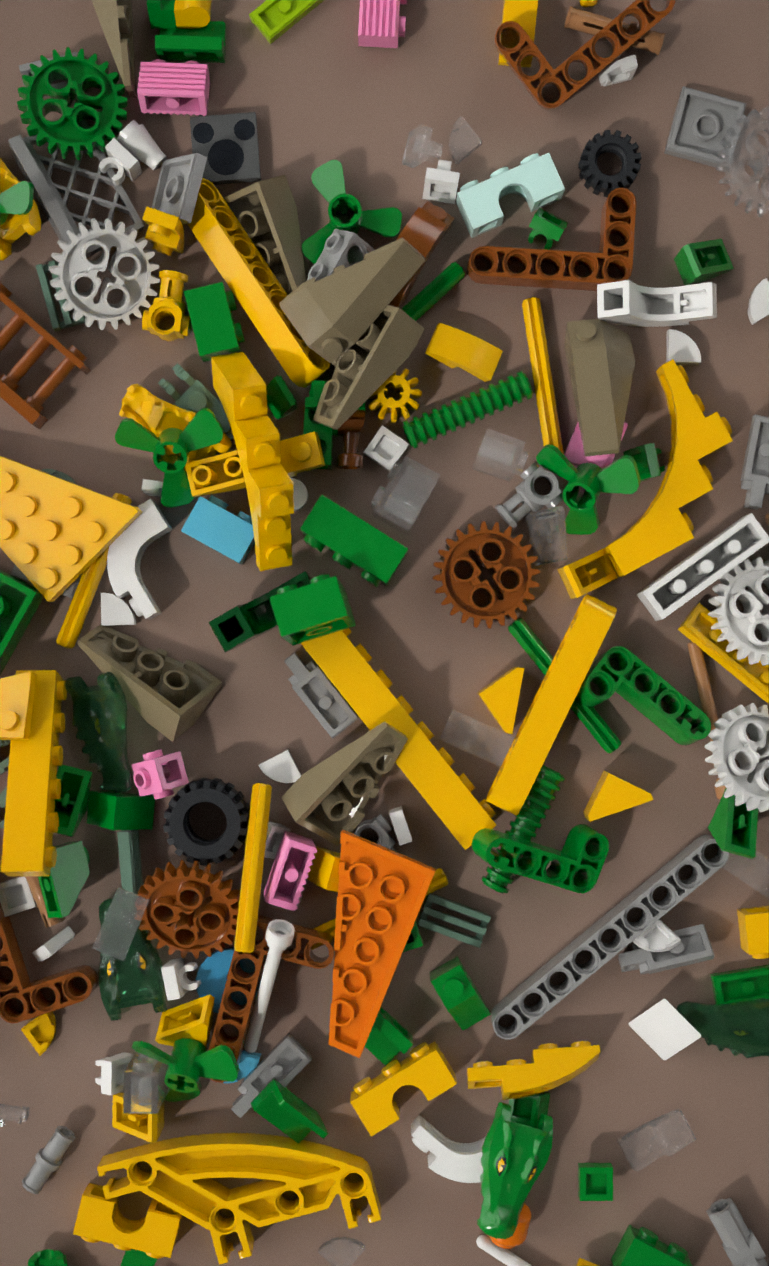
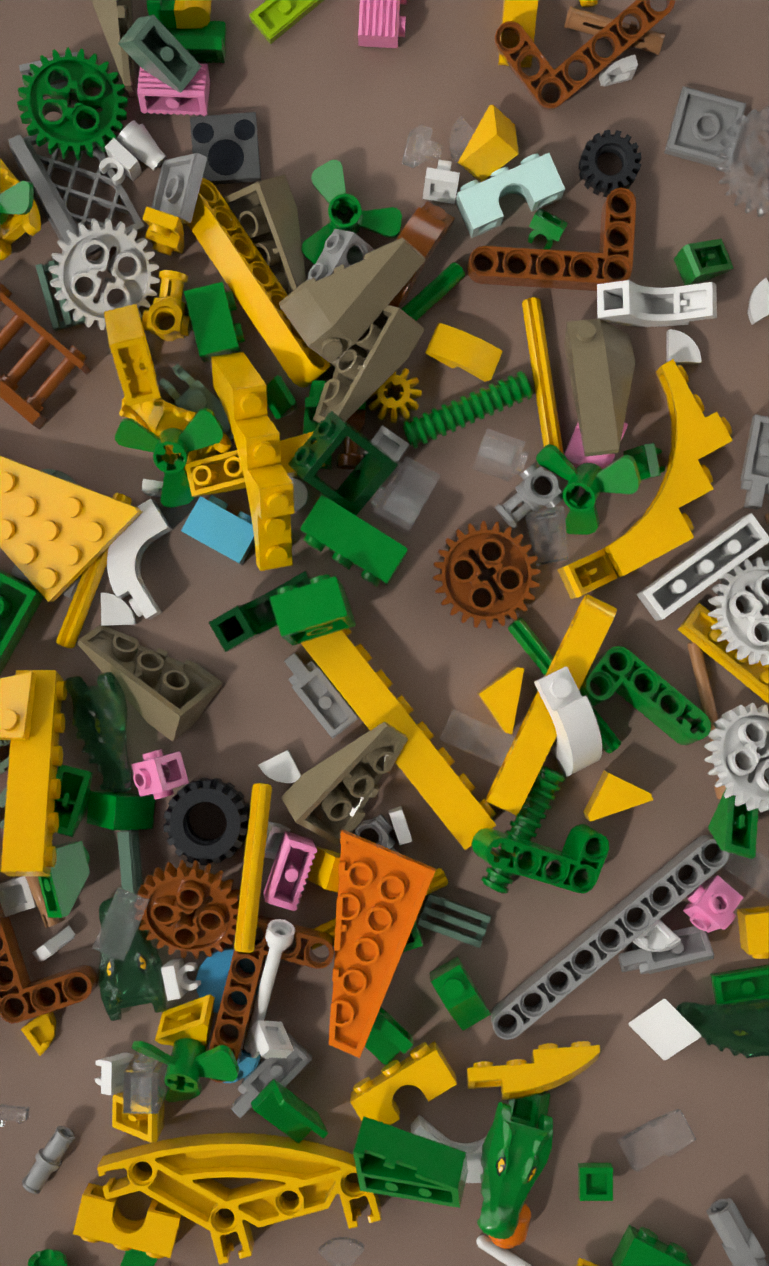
(131, 355): none -> yellow window
(159, 53): none -> sand green slope
(270, 1040): none -> white tile
(361, 482): none -> dark green window
(408, 1165): none -> green wedge
(491, 145): none -> yellow slope
(574, 720): none -> white arch
(712, 905): none -> bright pink brick

